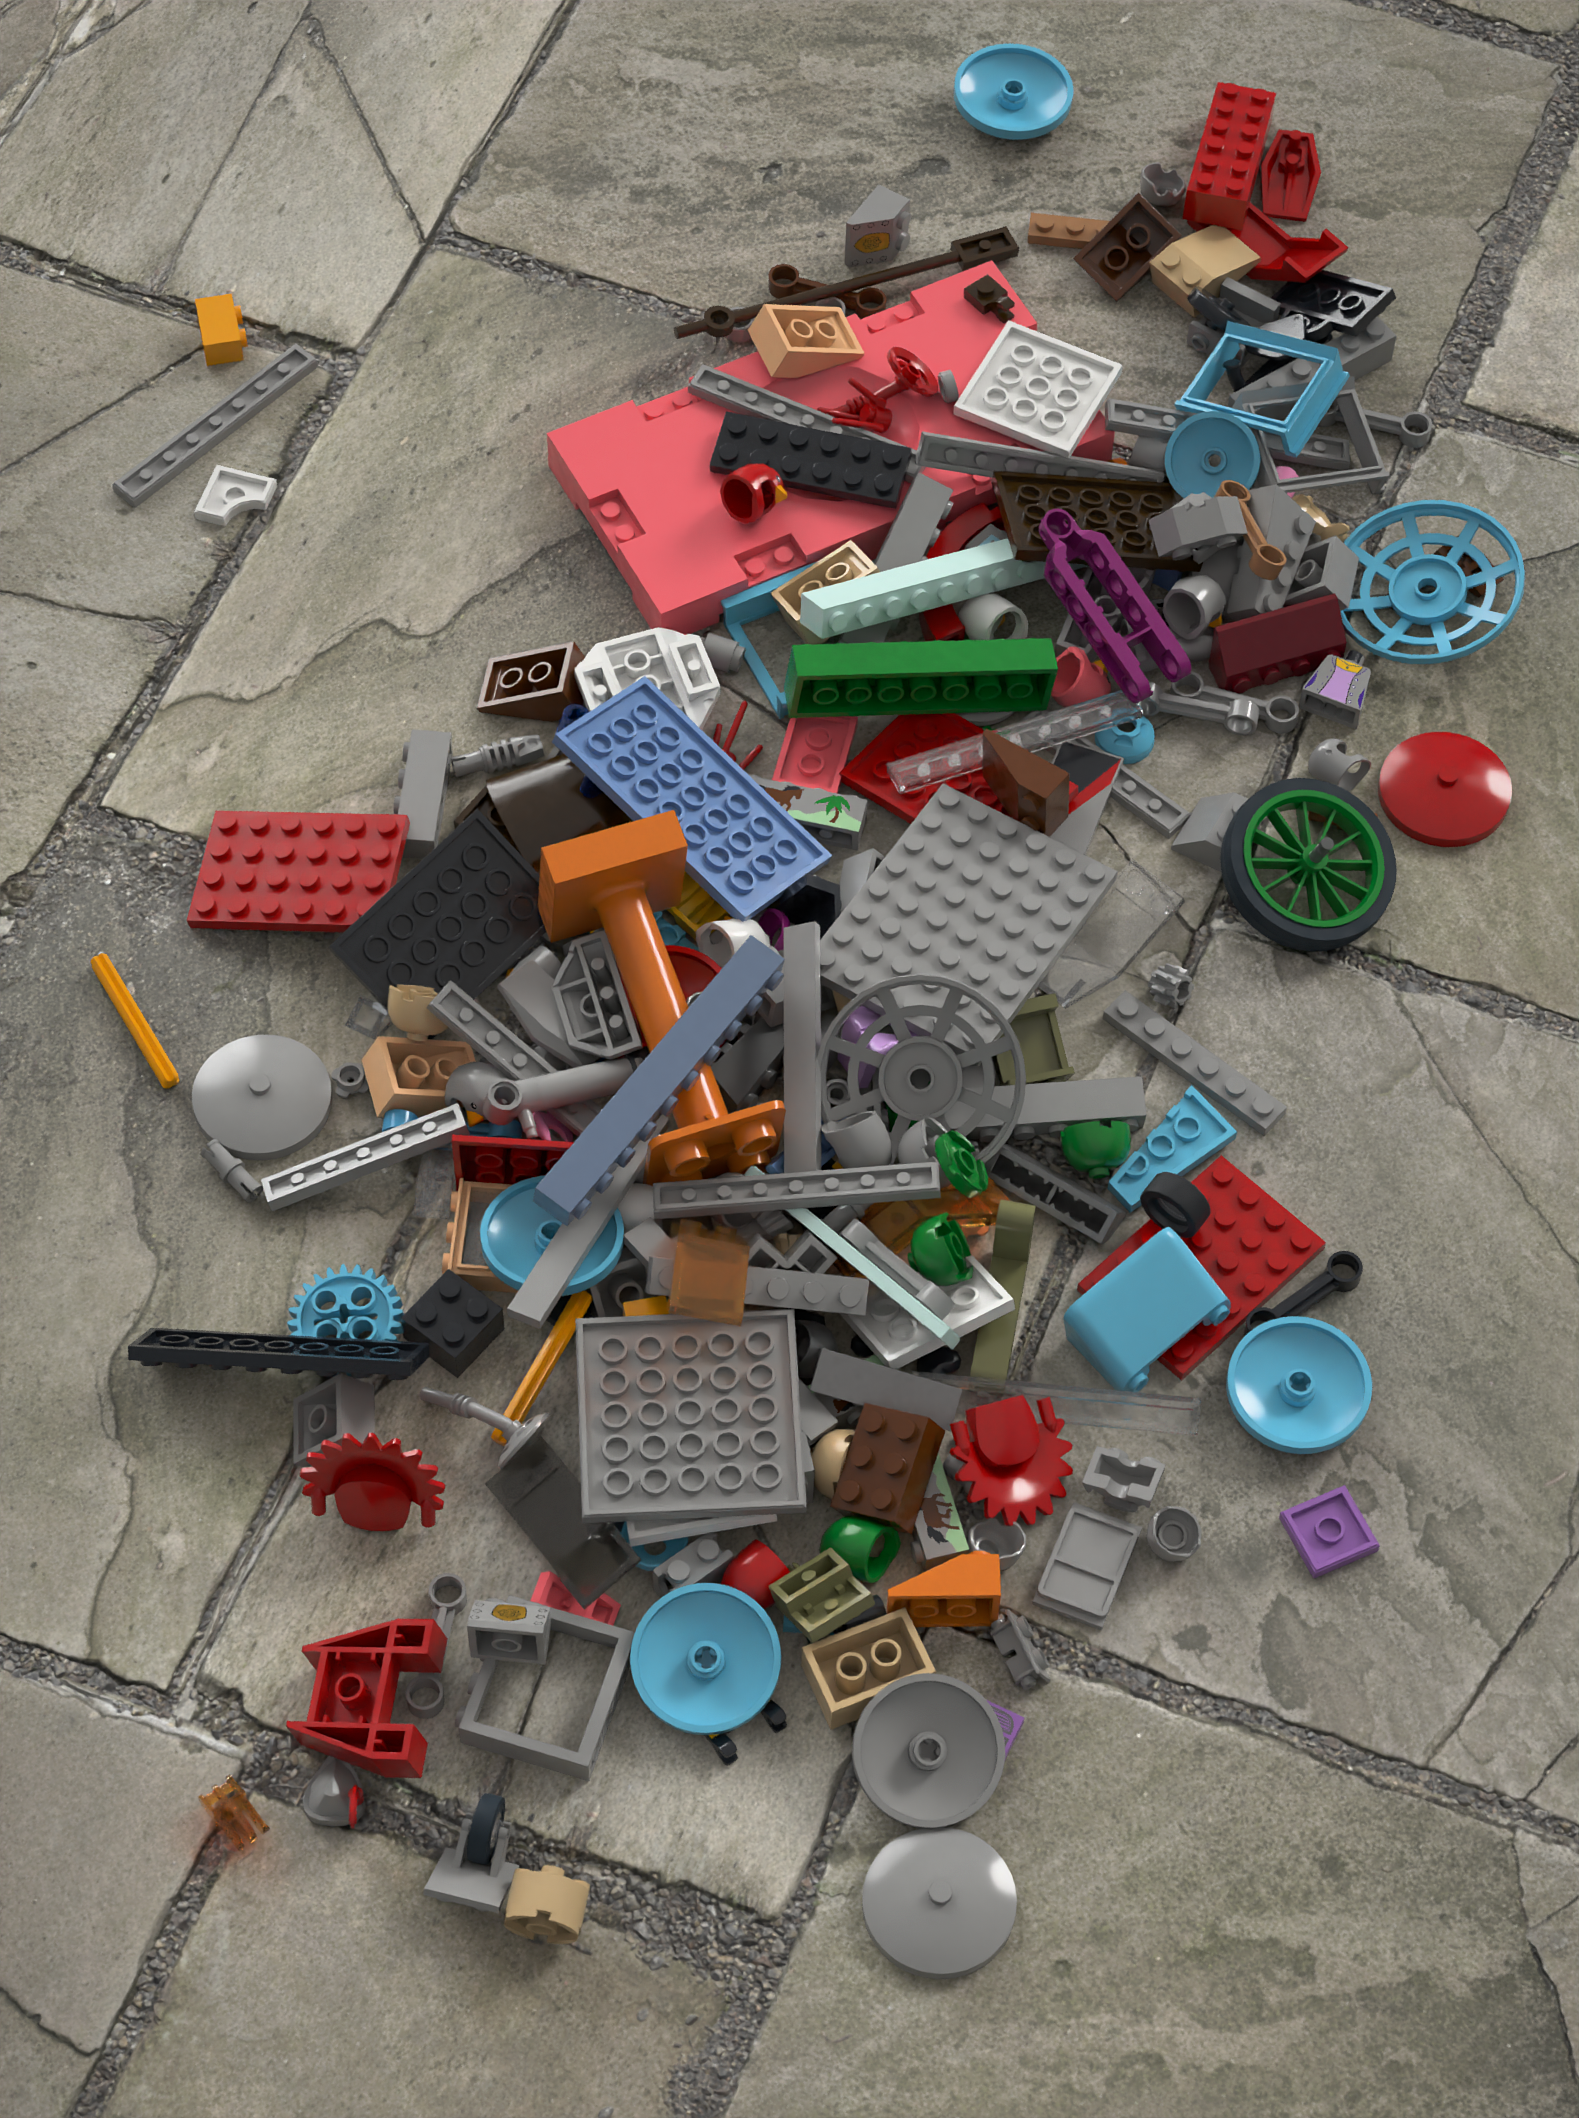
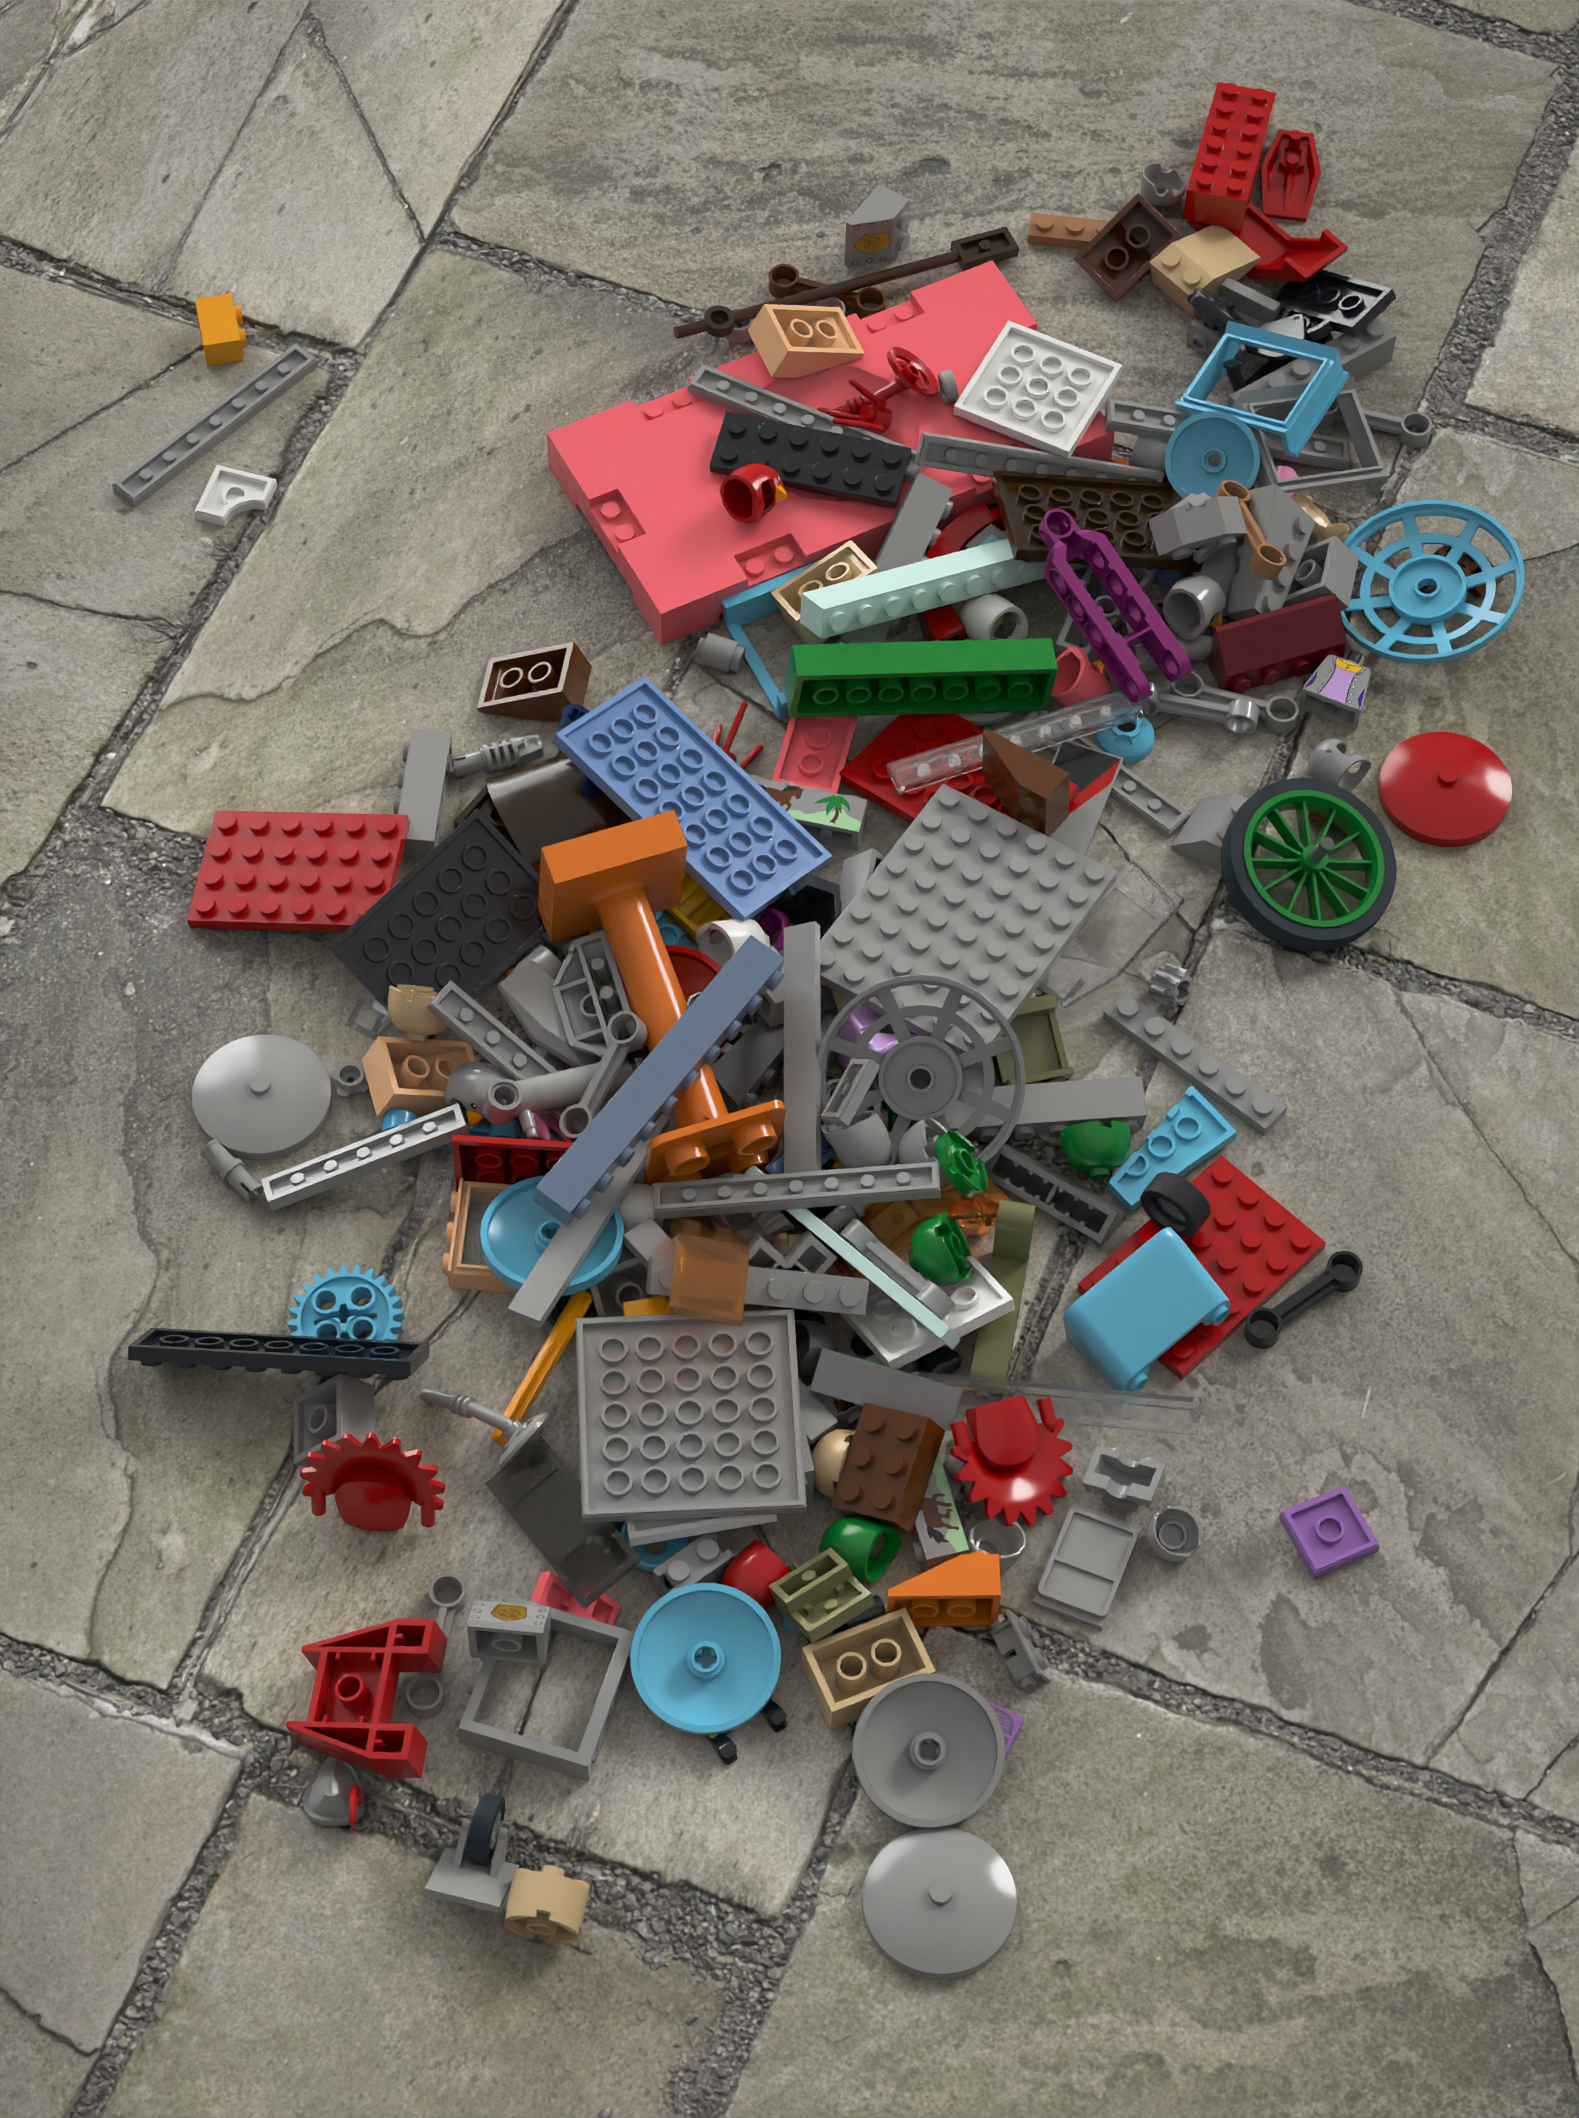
(135, 1021): light orange axle -> none
(232, 1810): clear orange arm -> none
(454, 1322): black brick -> none
(605, 1072): none -> light grey piece
(666, 657): white piece -> none
(850, 1092): none -> light grey tile
(990, 296): dark brown plate -> none
(1013, 91): medium azure dish -> none
(1299, 1385): medium azure dish -> none

